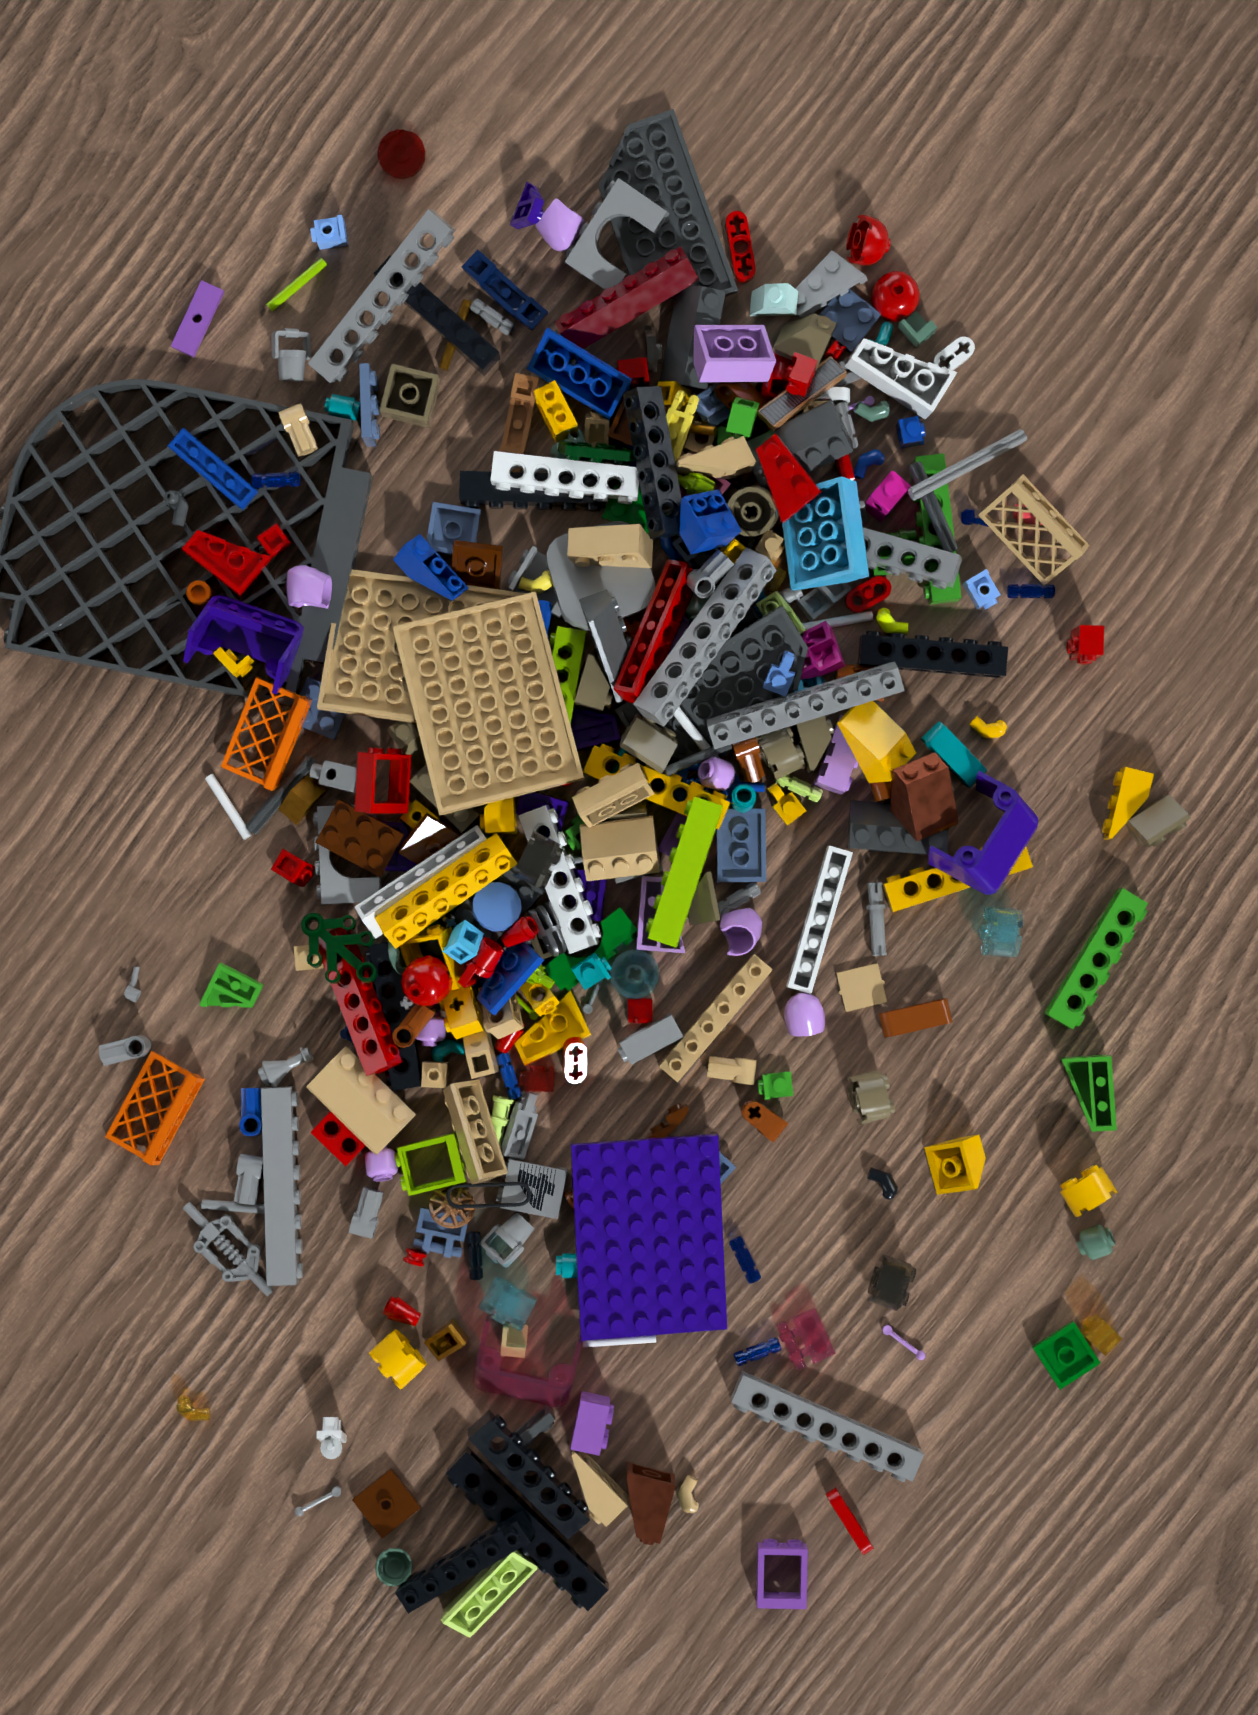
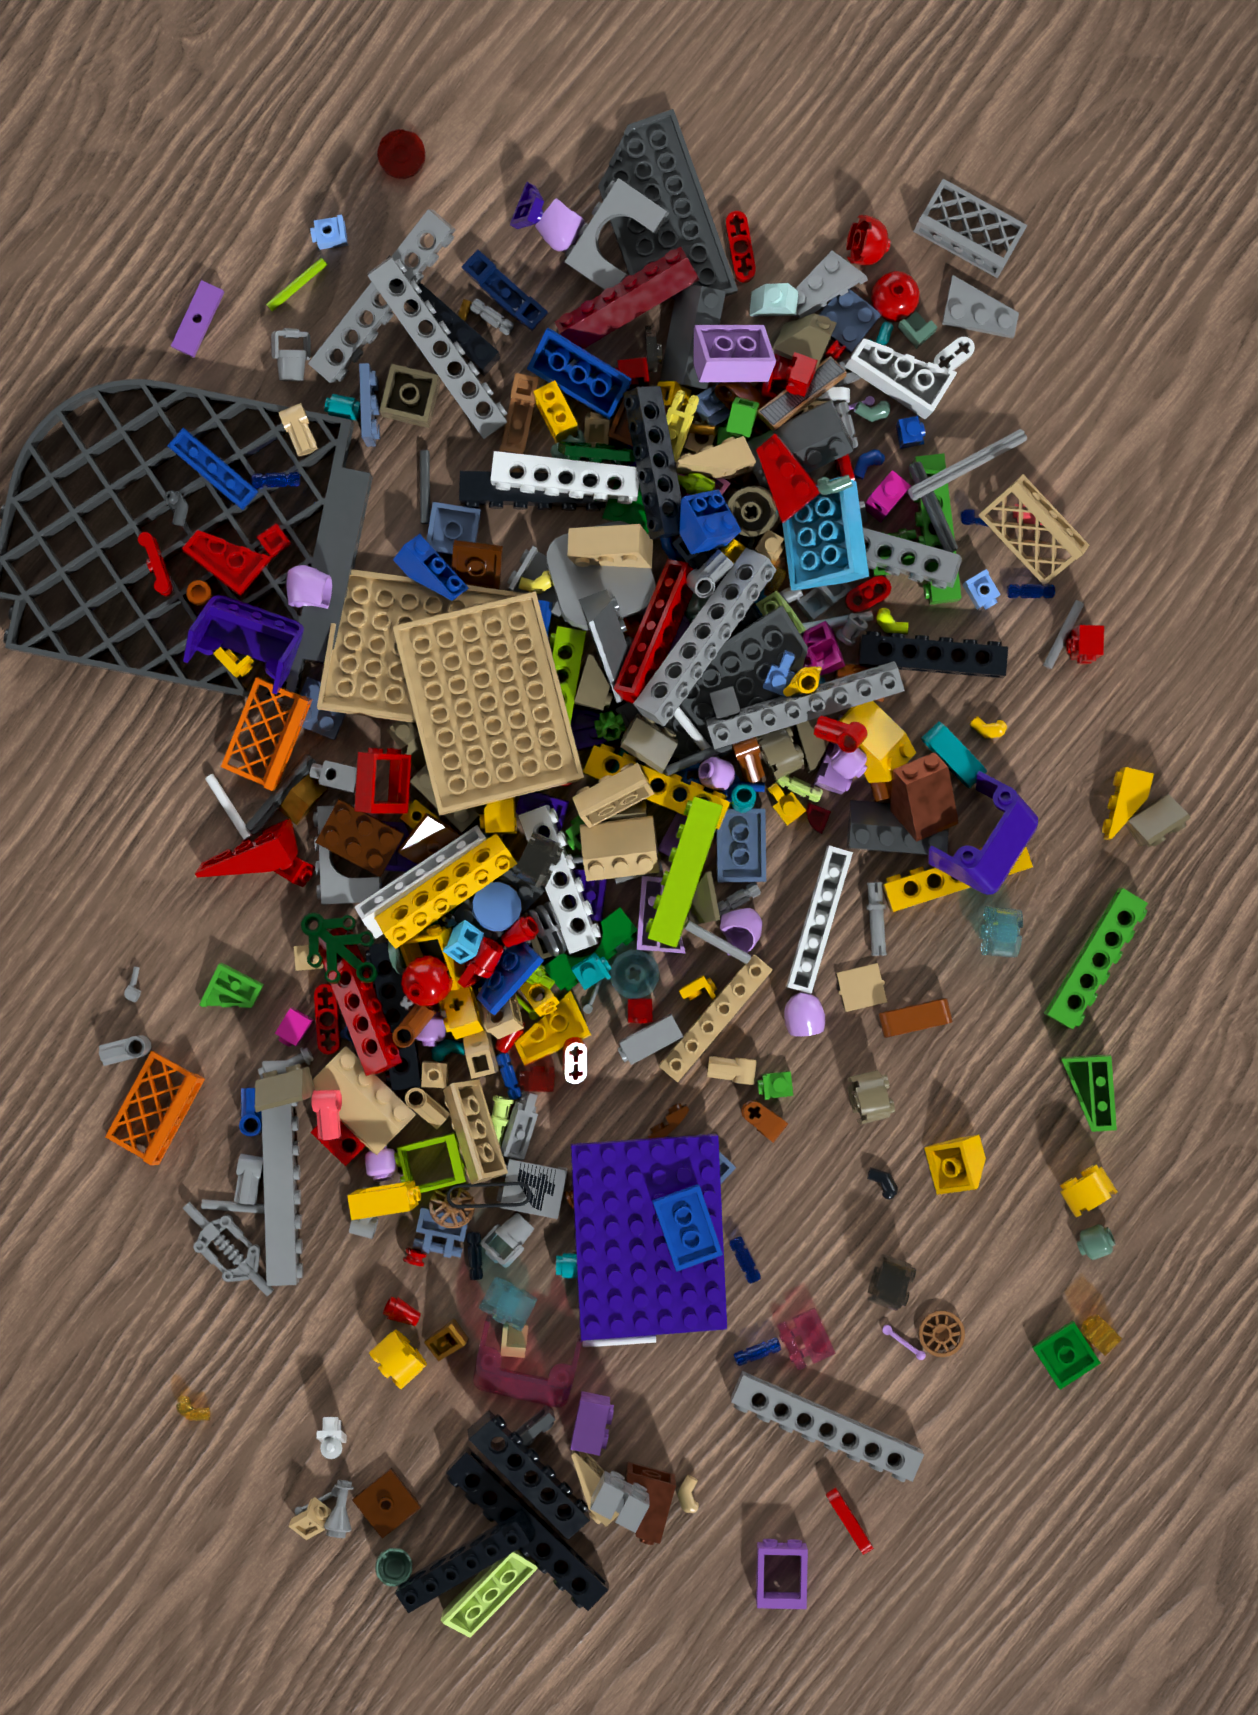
(156, 564): none -> red plate
(267, 853): none -> red wedge
(283, 1088): none -> dark tan slope
(293, 1027): none -> dark pink brick
(312, 1520): none -> tan bracket
(327, 1108): none -> coral piece
(333, 1036): none -> red beam
(338, 1520): none -> light grey piece
(383, 1200): none -> yellow window
(424, 486): none -> dark grey bar
(428, 1108): none -> tan piece
(486, 422): none -> light grey brick
(609, 725): none -> bright green gear
(617, 1495): none -> light grey piece
(687, 1227): none -> blue plate
(693, 988): none -> yellow bracket
(717, 941): none -> light grey bar
(725, 702): none -> light grey slope
(804, 681): none -> yellow animal
(817, 817): none -> dark red tile
(837, 485): none -> sand green arm
(846, 735): none -> red piece
(849, 764): none -> lavender head
(851, 629): none -> light grey bush
(941, 1333): none -> medium nougat wheel
(964, 246): none -> light grey fence
(977, 311): none -> light grey wing
(1063, 634): none -> light grey bar

